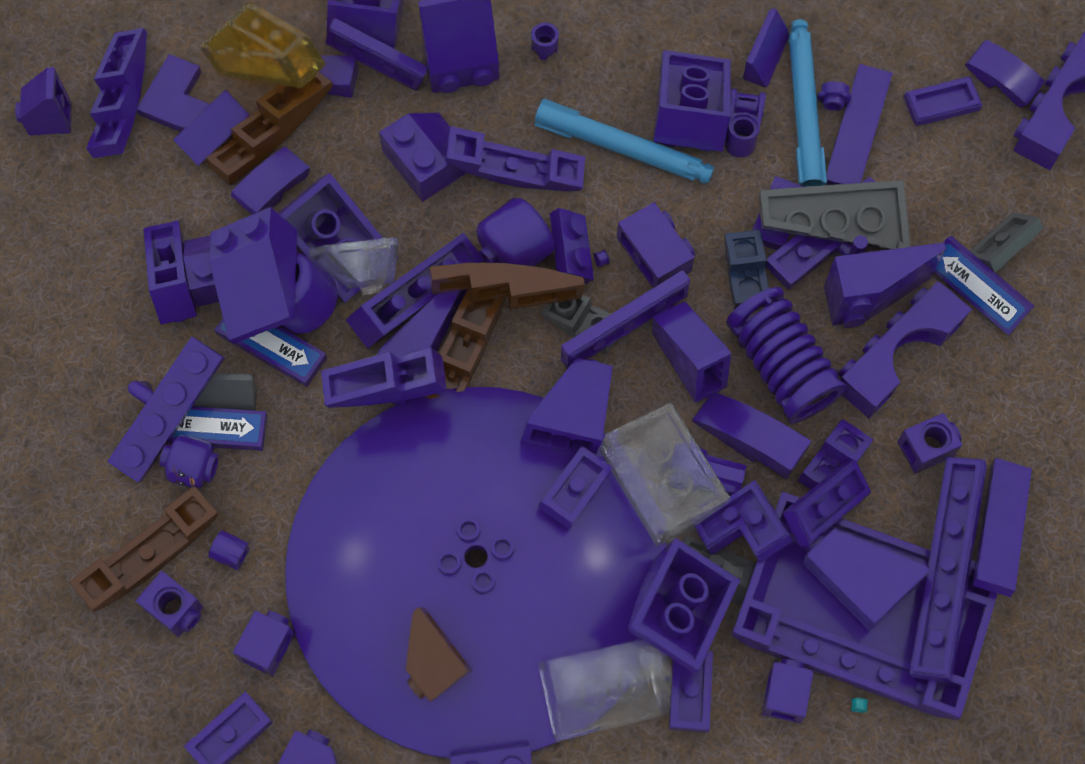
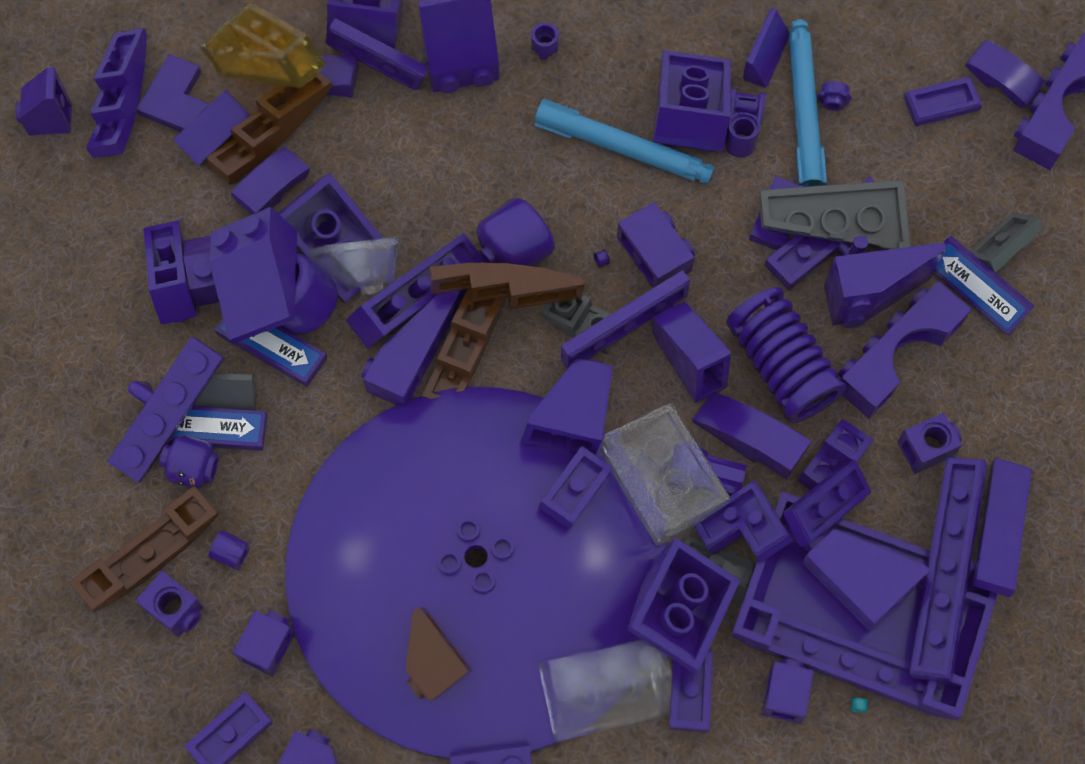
(384, 379): dark purple slope -> none
(418, 152): dark purple slope -> none
(512, 165): dark purple slope -> none
(571, 244): dark purple plate -> none
(745, 265): dark blue slope -> none
(858, 126): dark purple tile -> none

